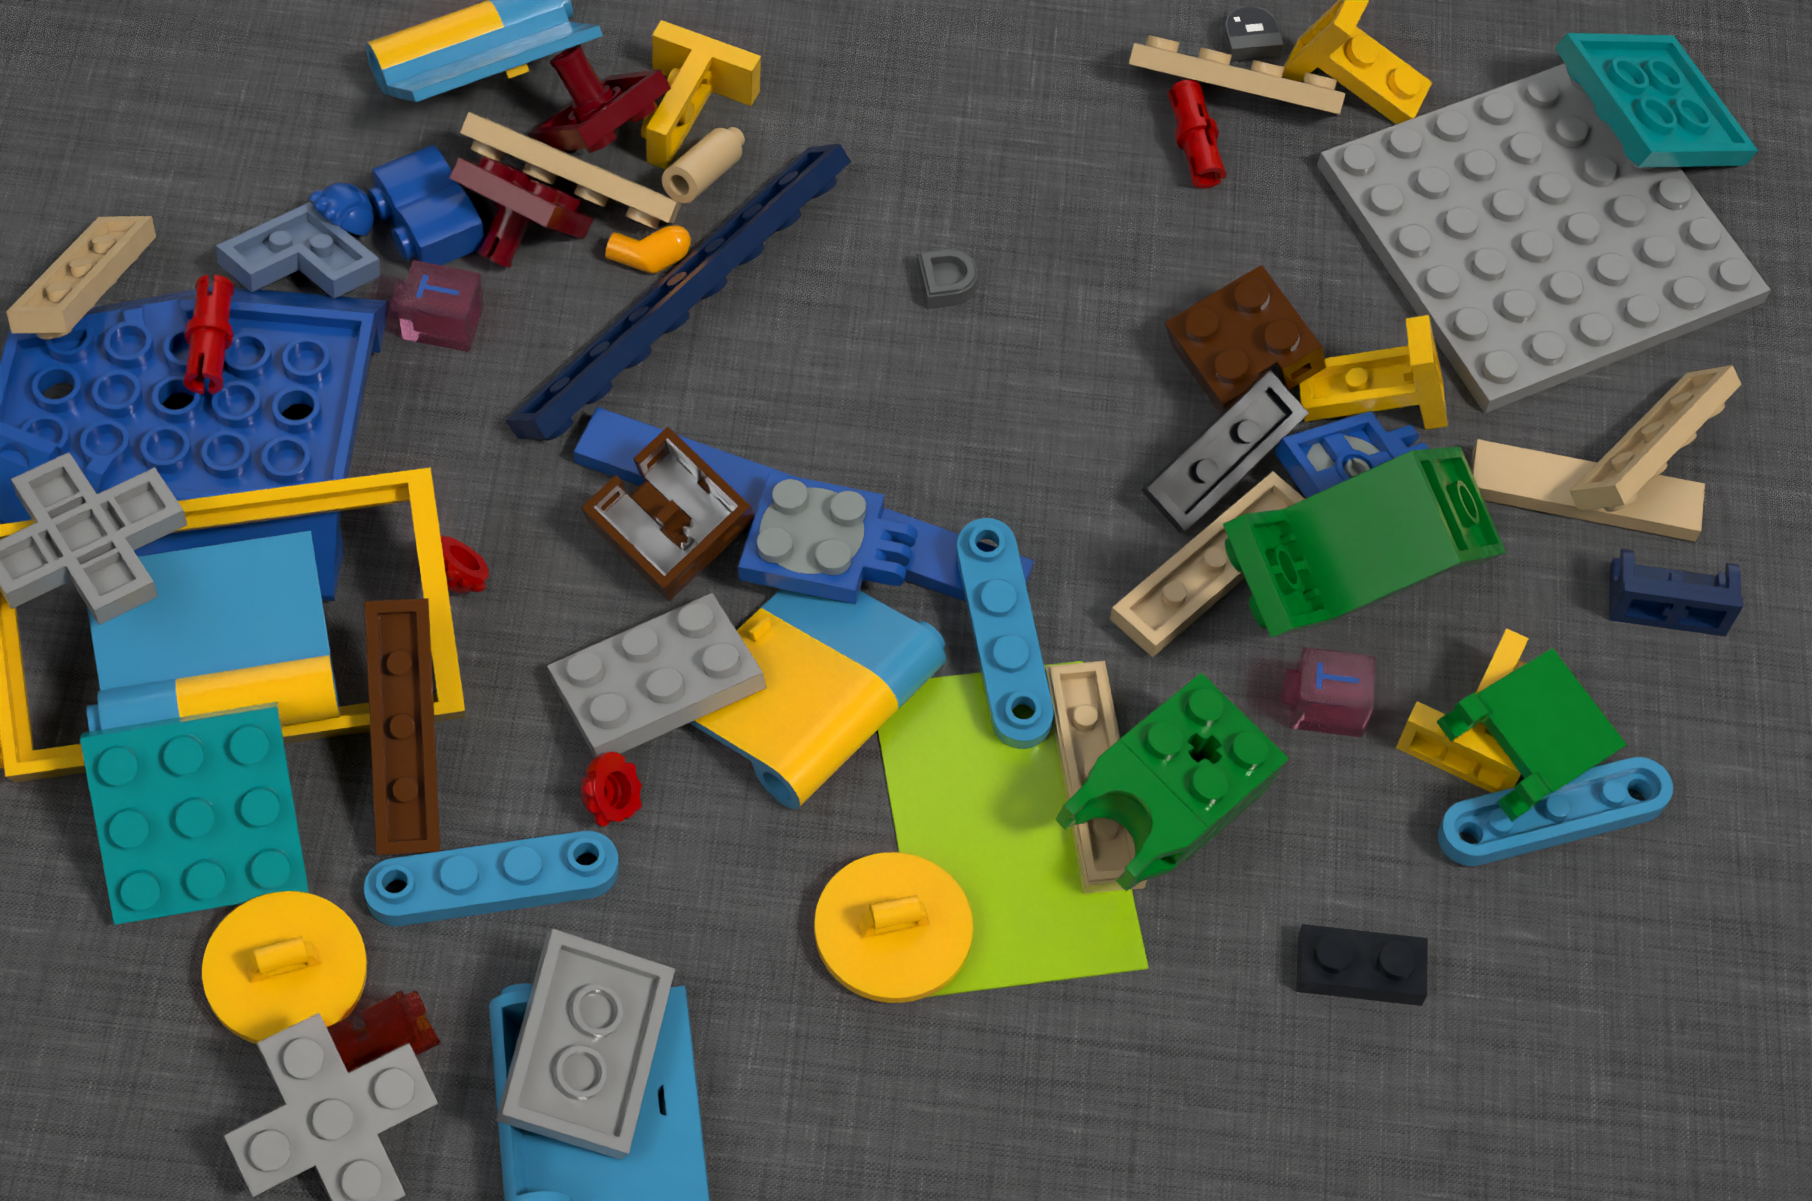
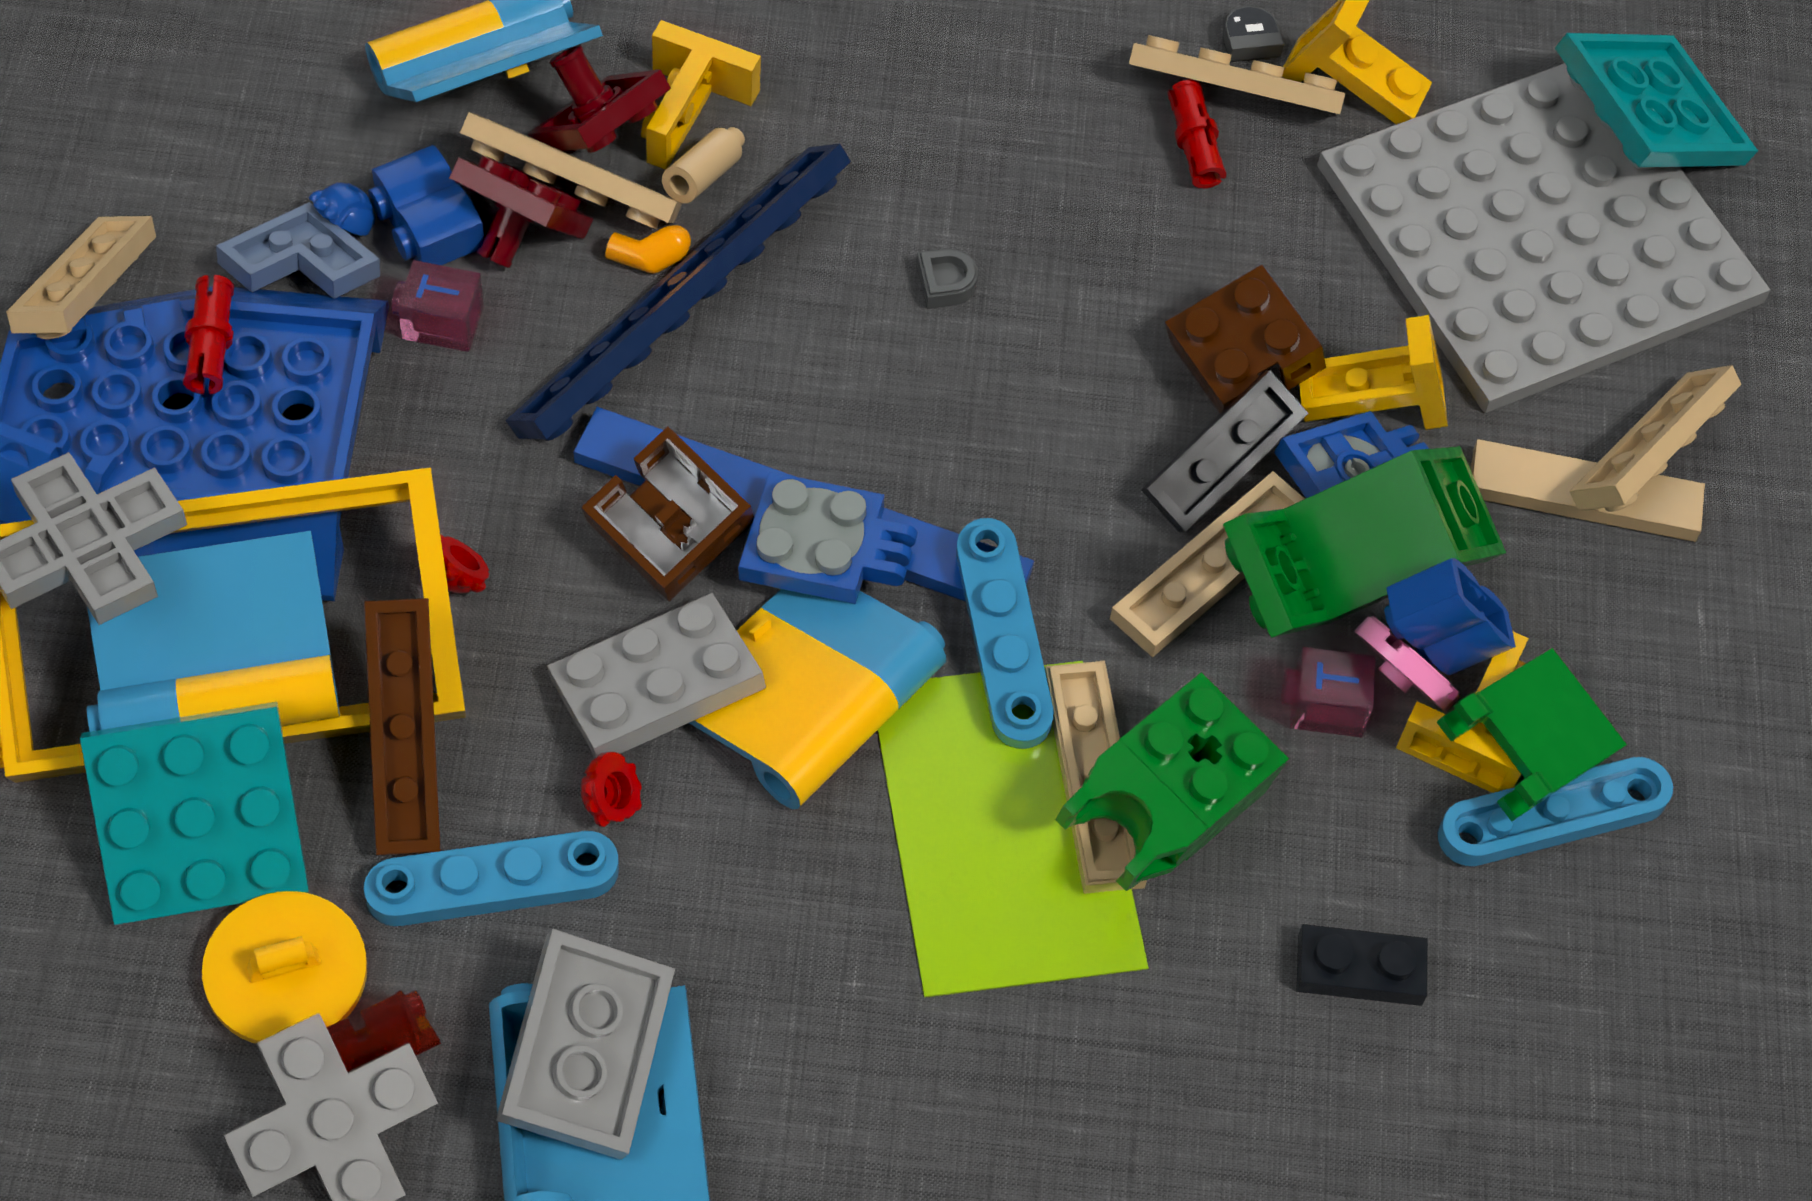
(893, 927): yellow shield -> none
(1405, 665): none -> bright pink plate
(1449, 617): none -> blue brick
(1674, 596): dark blue hinge -> none

